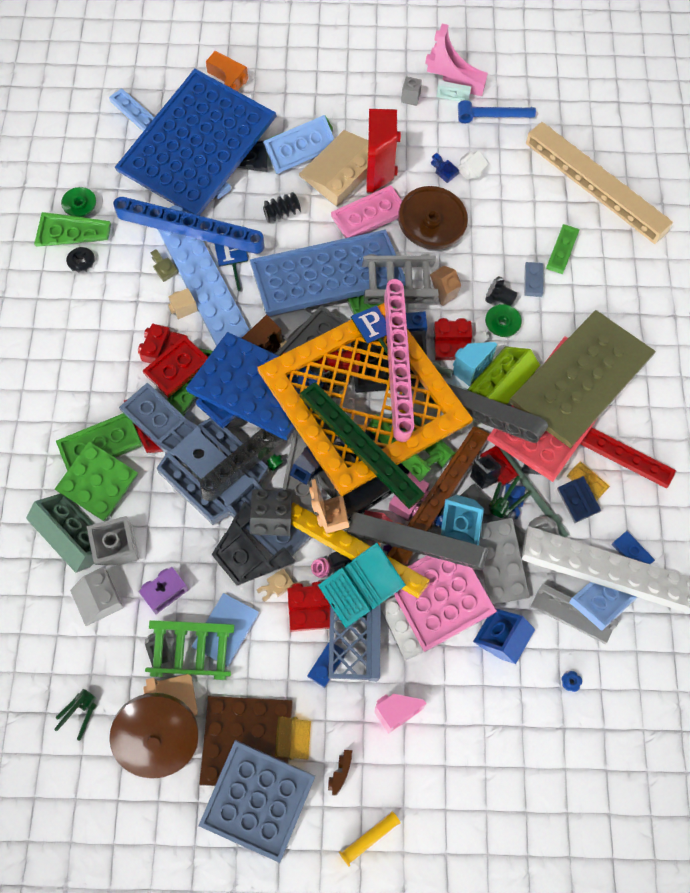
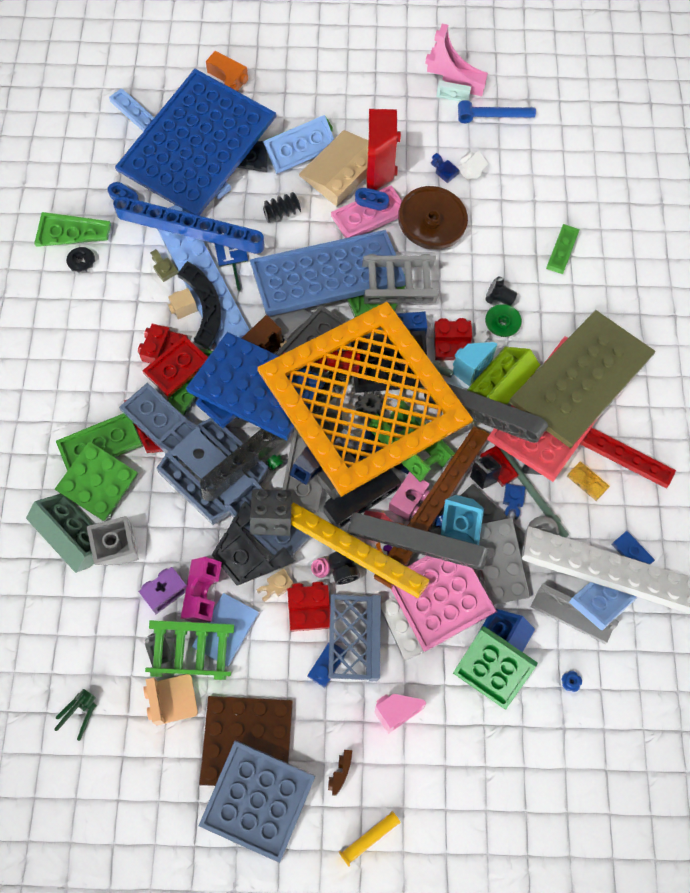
(78, 201): green dish -> none
(96, 596): light grey slope -> none
(122, 190): none -> blue plate
(154, 735): reddish brown dish -> none
(201, 576): none -> dark pink arch
(210, 304): none -> black tile
(293, 738): clear yellow piece -> none
(331, 511): light nougat bracket -> none
(361, 585): teal piece -> none
(362, 445): dark green plate -> none
(370, 400): none -> dark grey gear
(371, 325): blue piece -> none
(372, 198): none -> blue plate
(396, 366): bright pink beam -> none
(411, 91): light grey brick -> none
(447, 283): medium nougat slope -> none
(495, 667): none -> plate
(500, 507): dark green plant -> none
(533, 279): sand blue plate -> none
(579, 499): dark blue plate -> none
(599, 182): tan brick -> none

